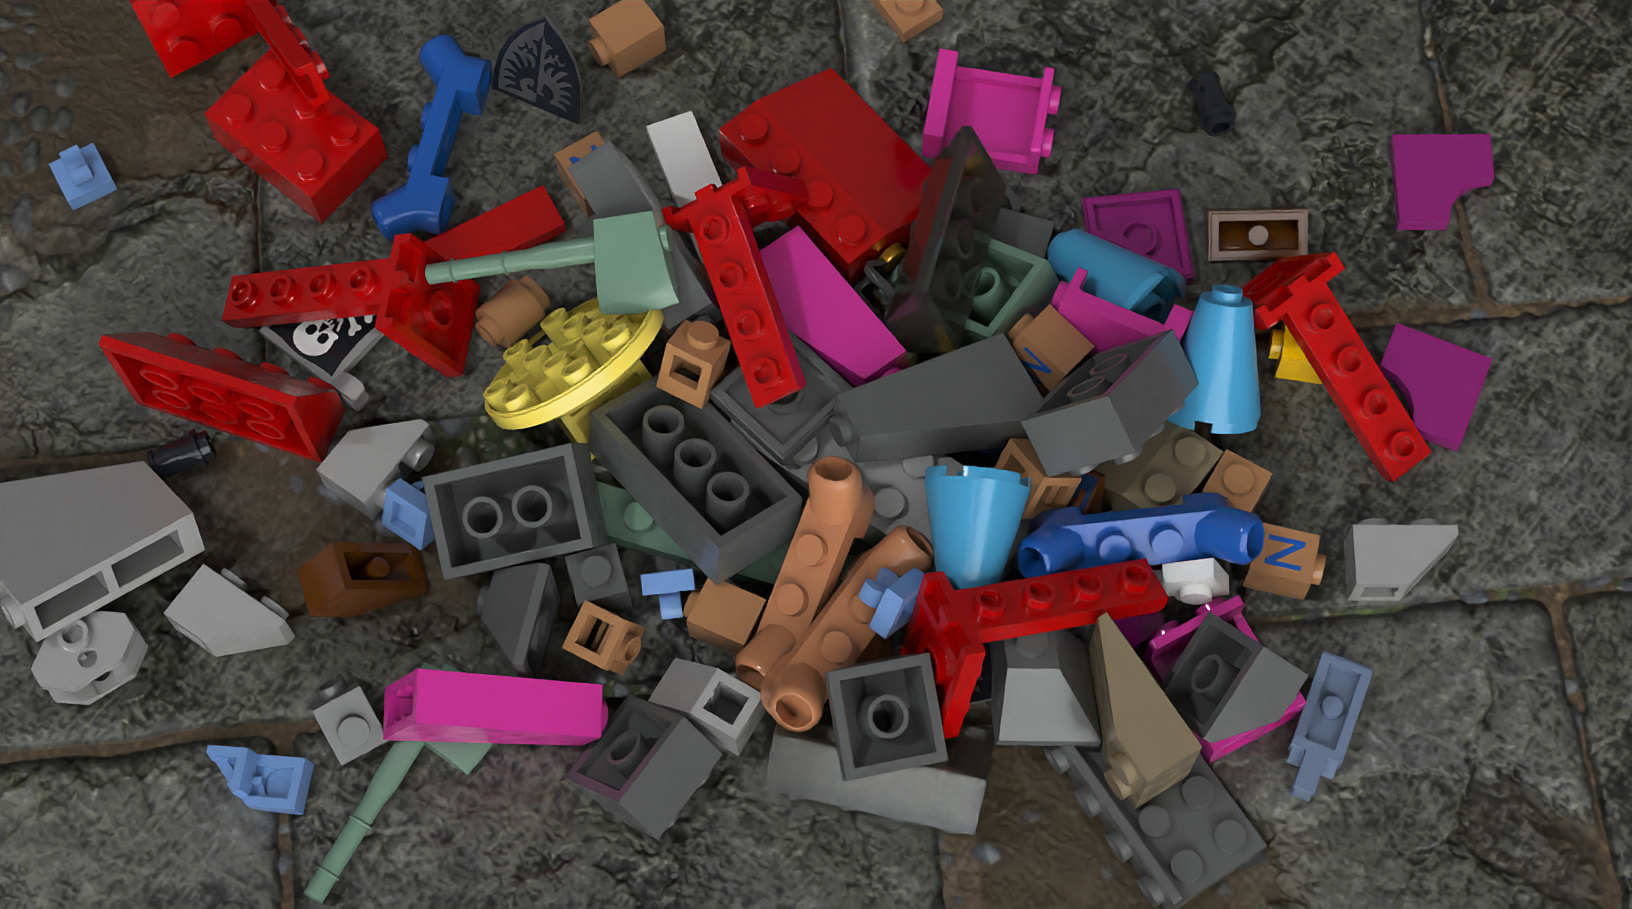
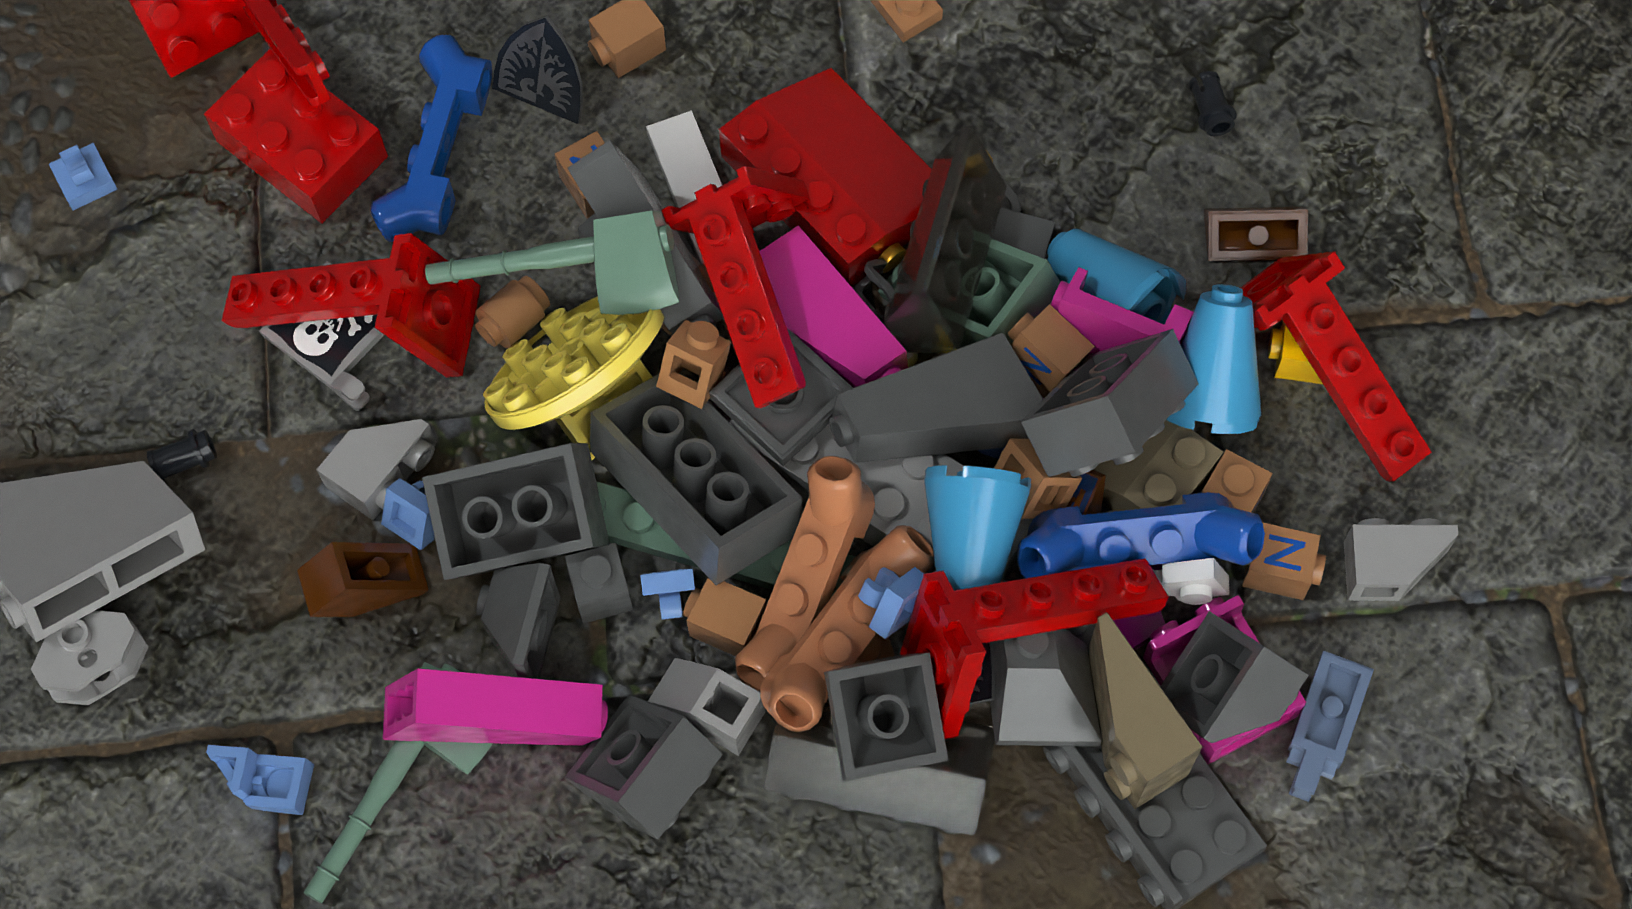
(225, 618): light grey slope -> none
(227, 392): red slope -> none
(346, 718): bracket -> none
(509, 227): red tile -> none
(614, 644): medium nougat brick -> none
(1001, 108): dark pink panel -> none
(1143, 223): magenta tile -> none
(1433, 173): magenta tile -> none
(1438, 382): magenta tile -> none

